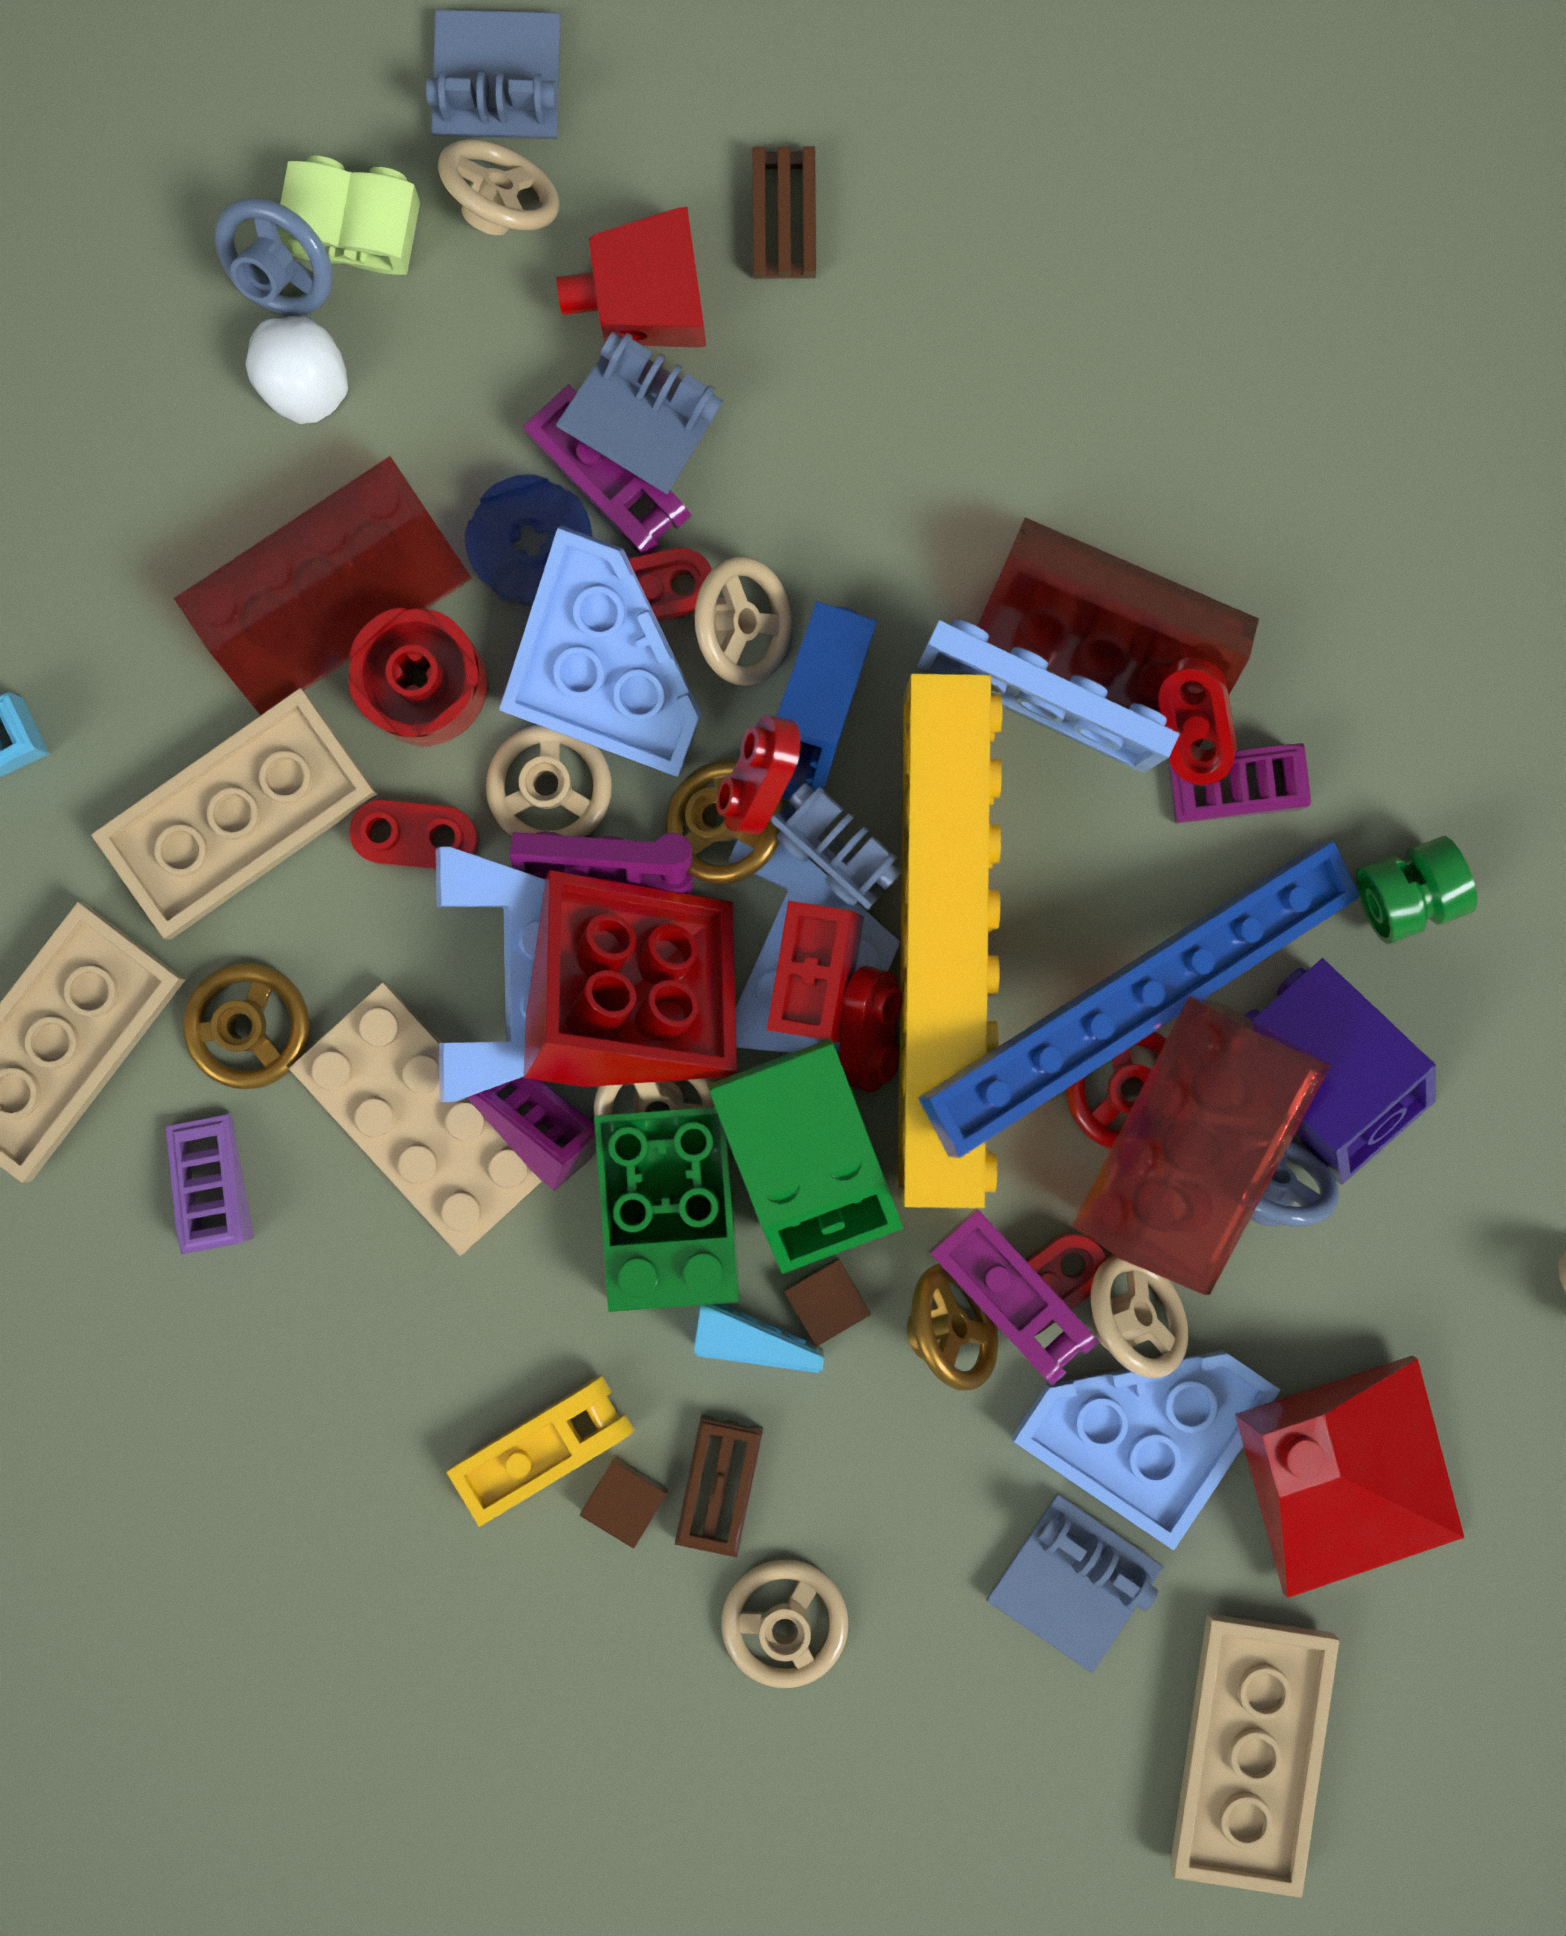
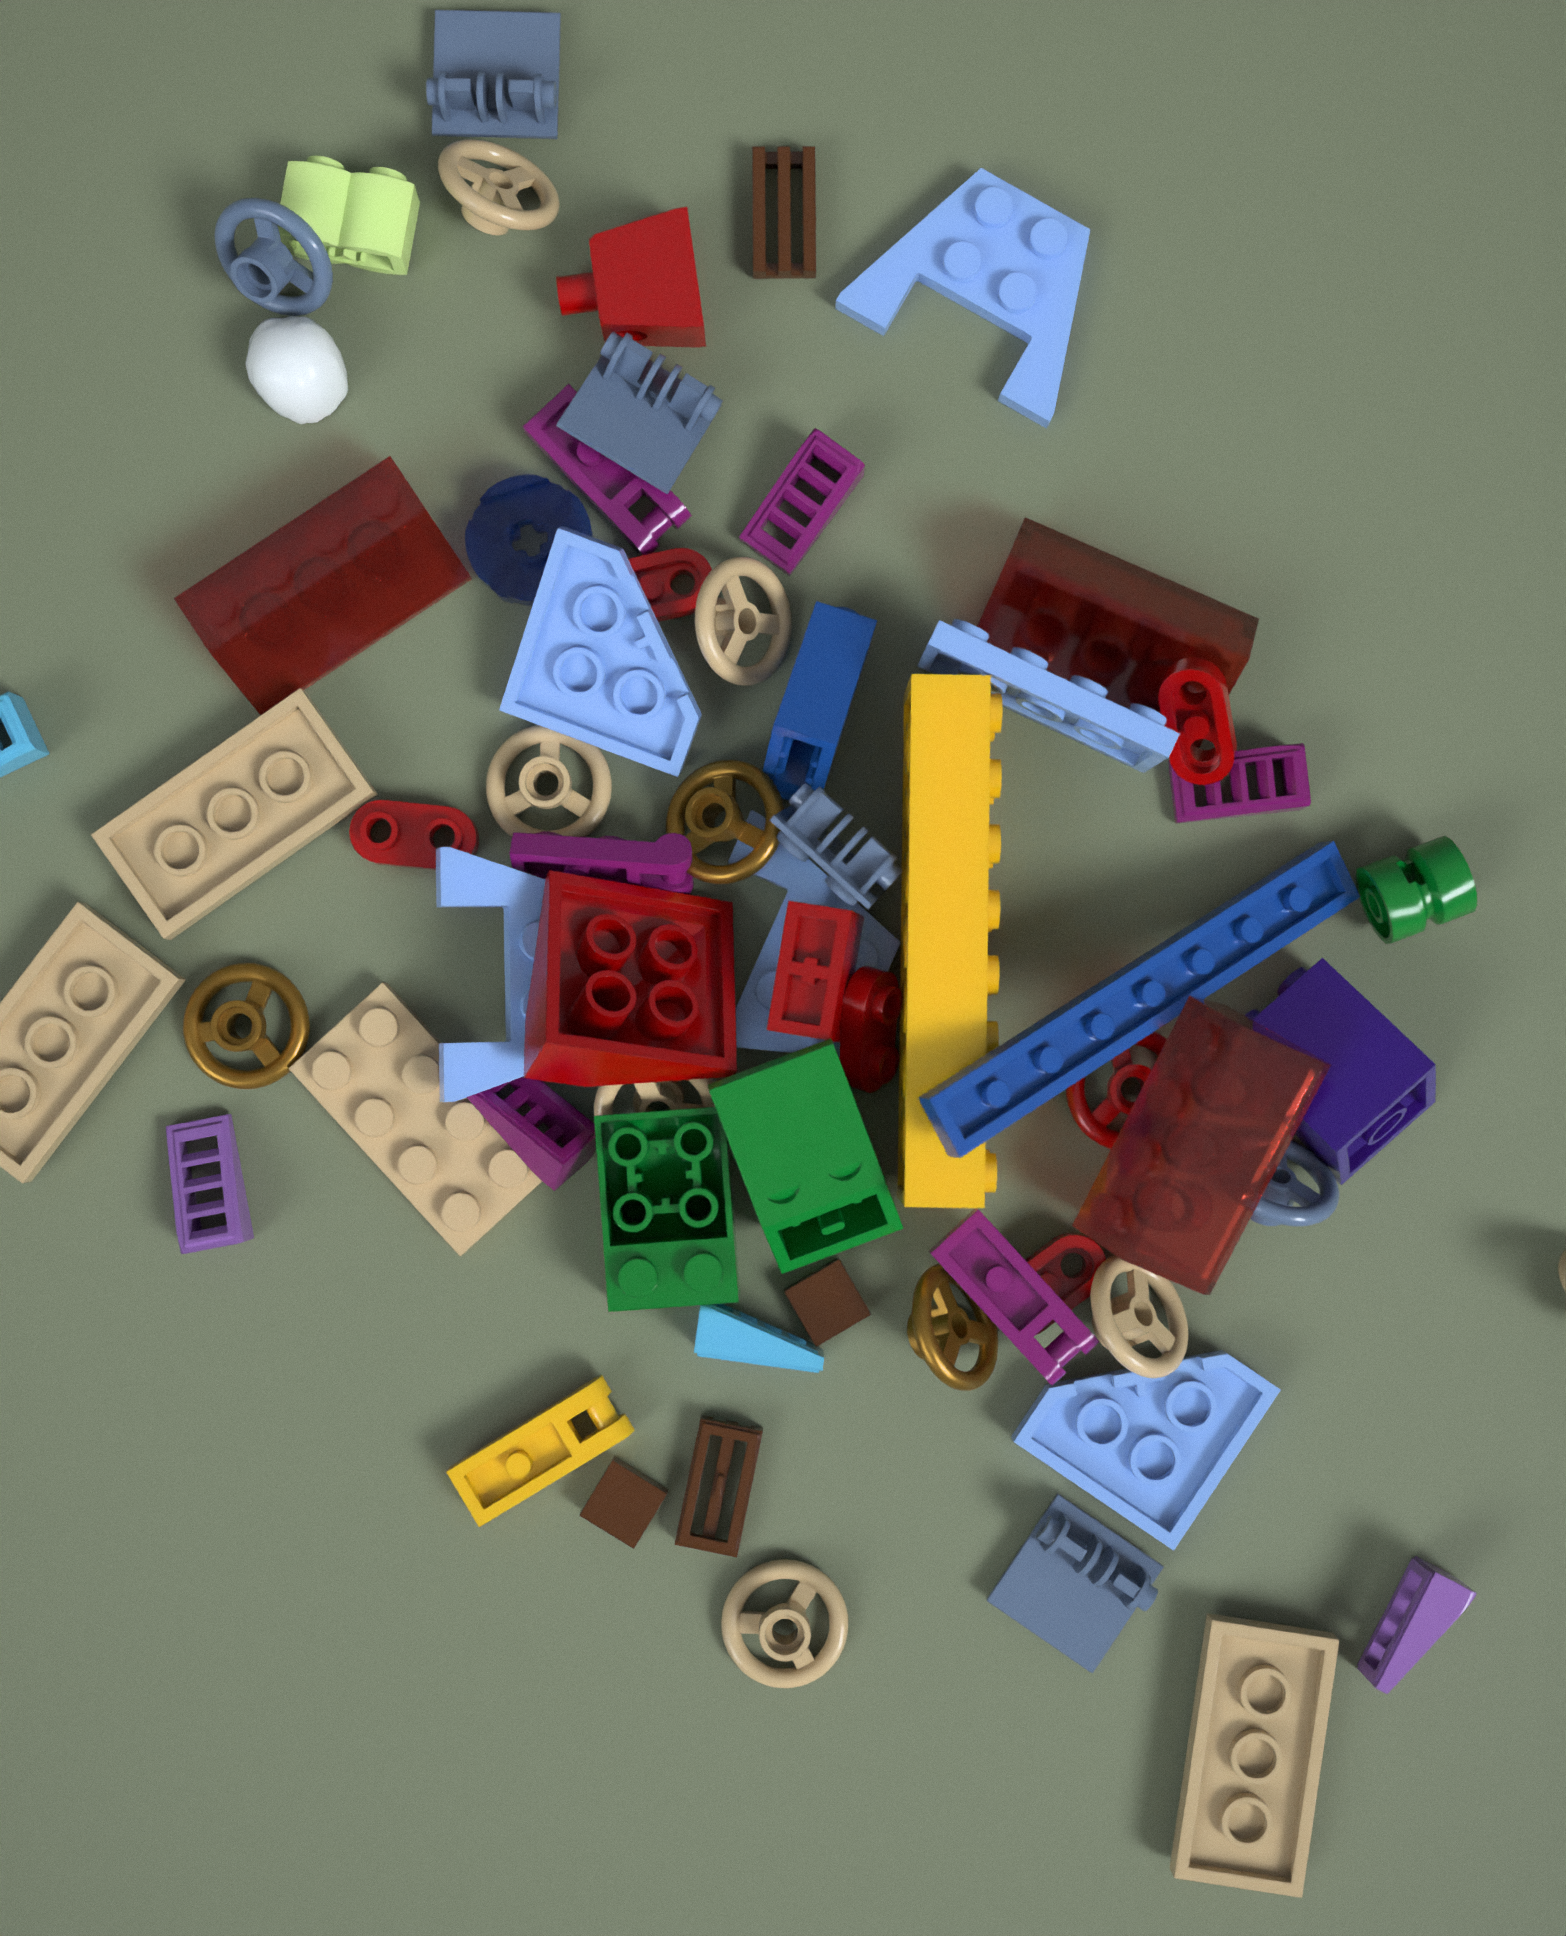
(385, 692): red brick -> none
(760, 776): red plate -> none
(836, 458): none -> magenta slope
(998, 259): none -> light blue wing
(1349, 1476): red slope -> none
(1414, 1619): none -> medium lavender slope

